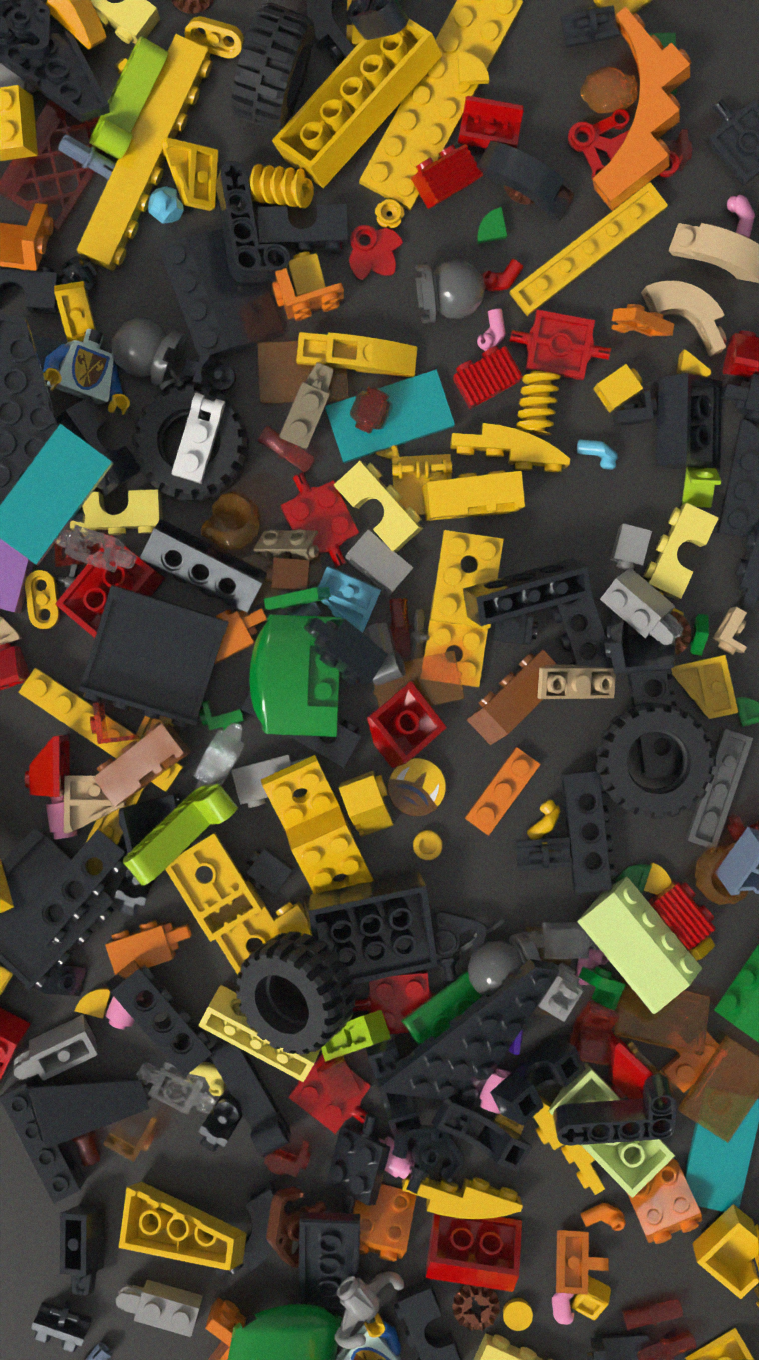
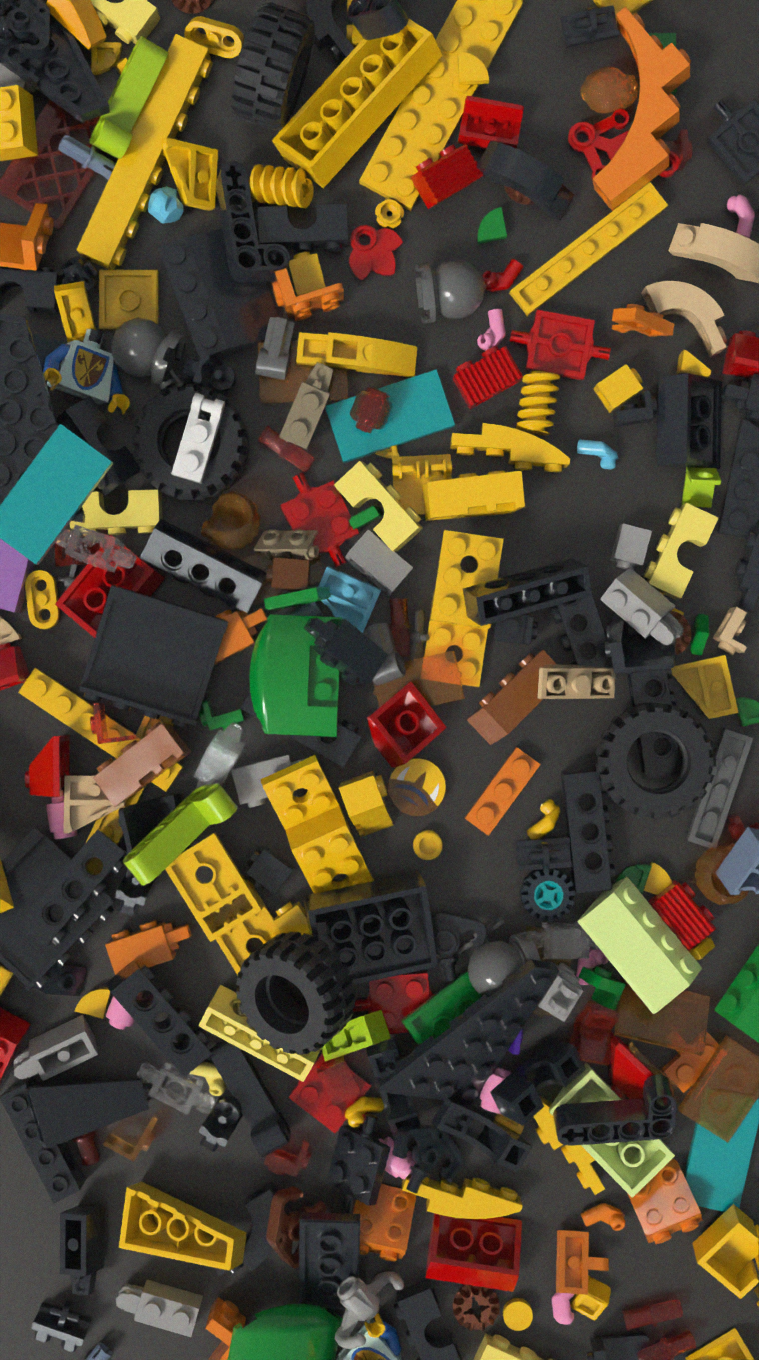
(105, 56): none -> yellow tile
(127, 296): none -> yellow tile
(274, 356): none -> dark grey piece
(361, 1106): none -> yellow arm
(366, 517): none -> green tile
(553, 902): none -> black wheel

